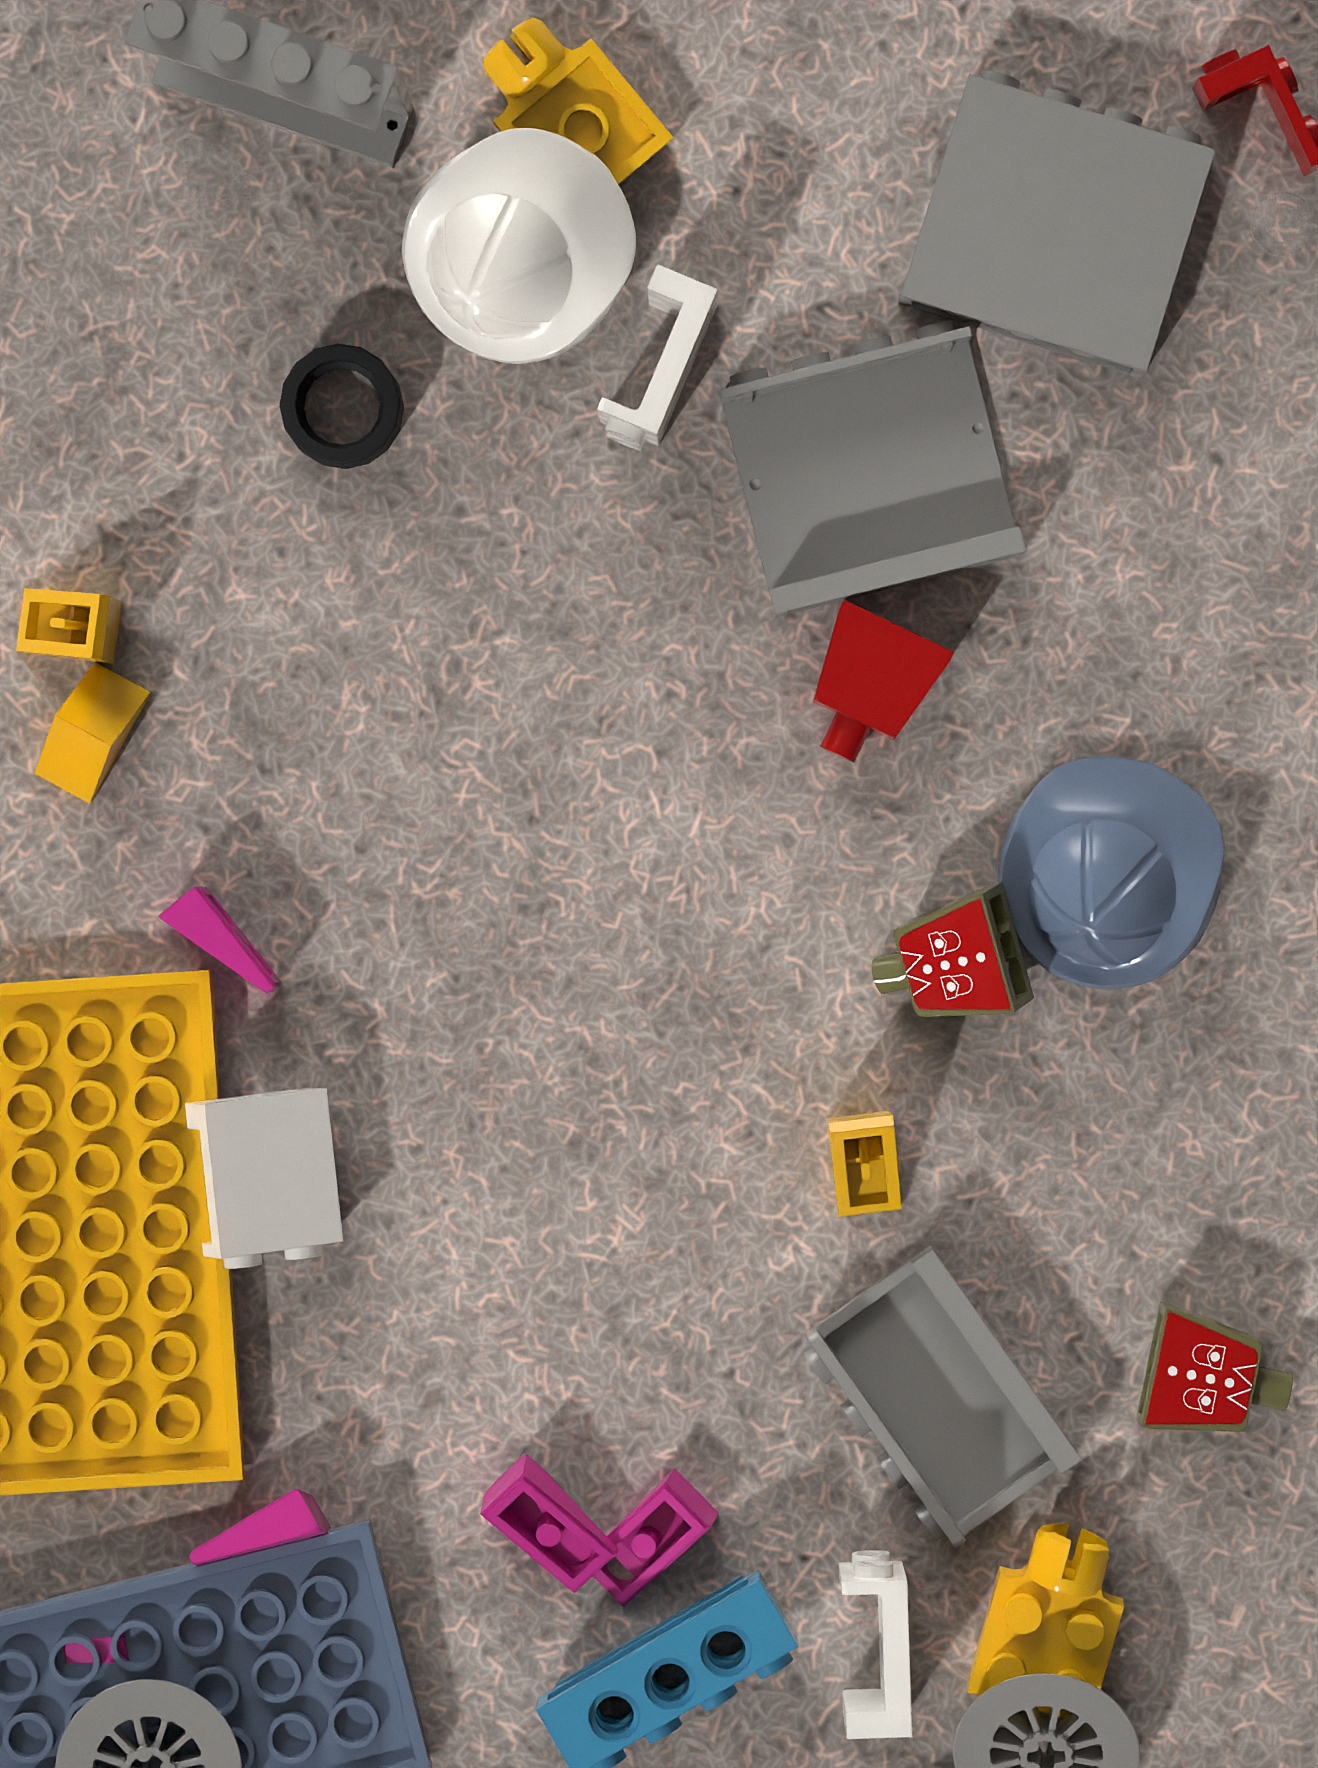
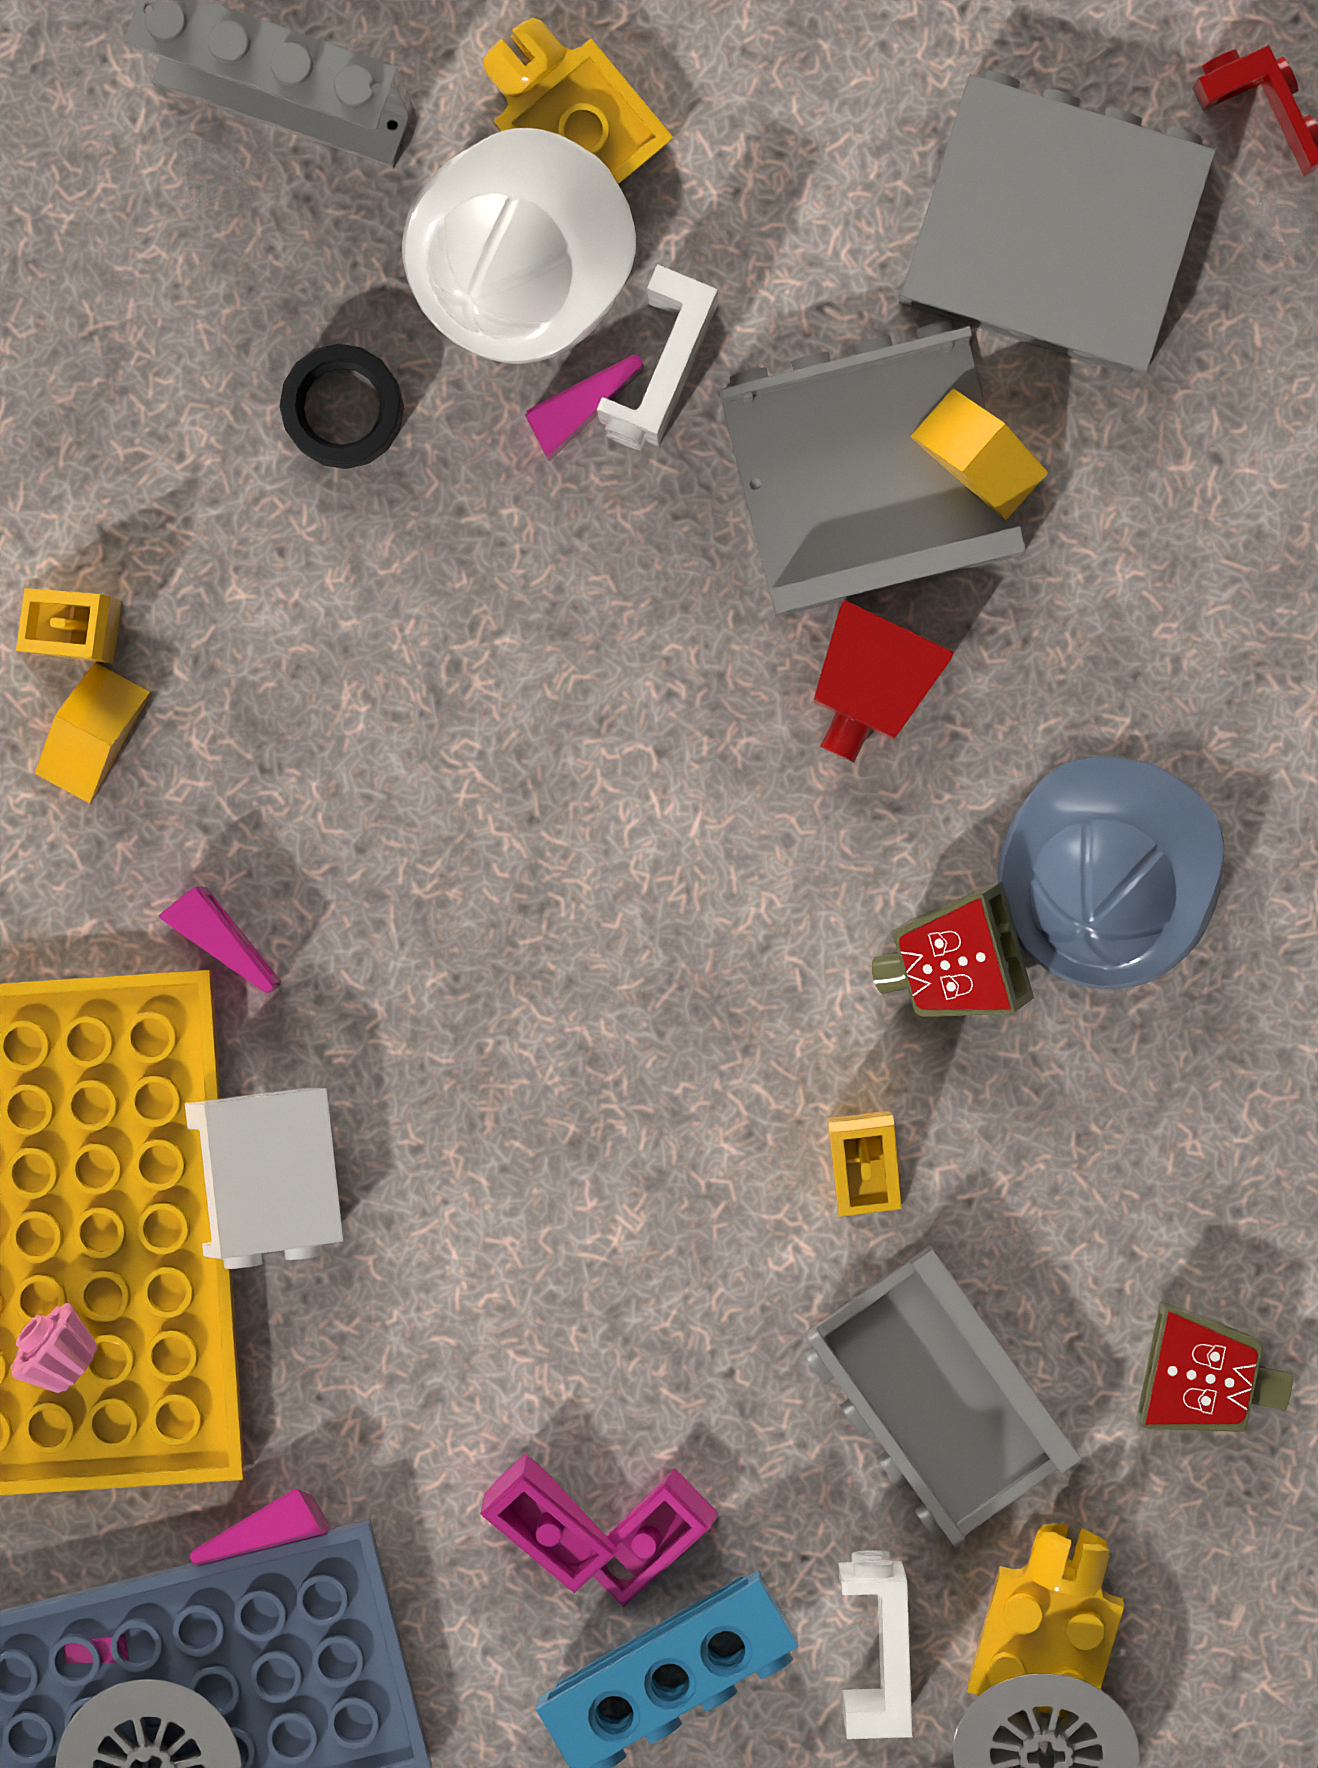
(54, 1350): none -> bright pink piece
(569, 412): none -> dark pink slope
(980, 453): none -> yellow slope

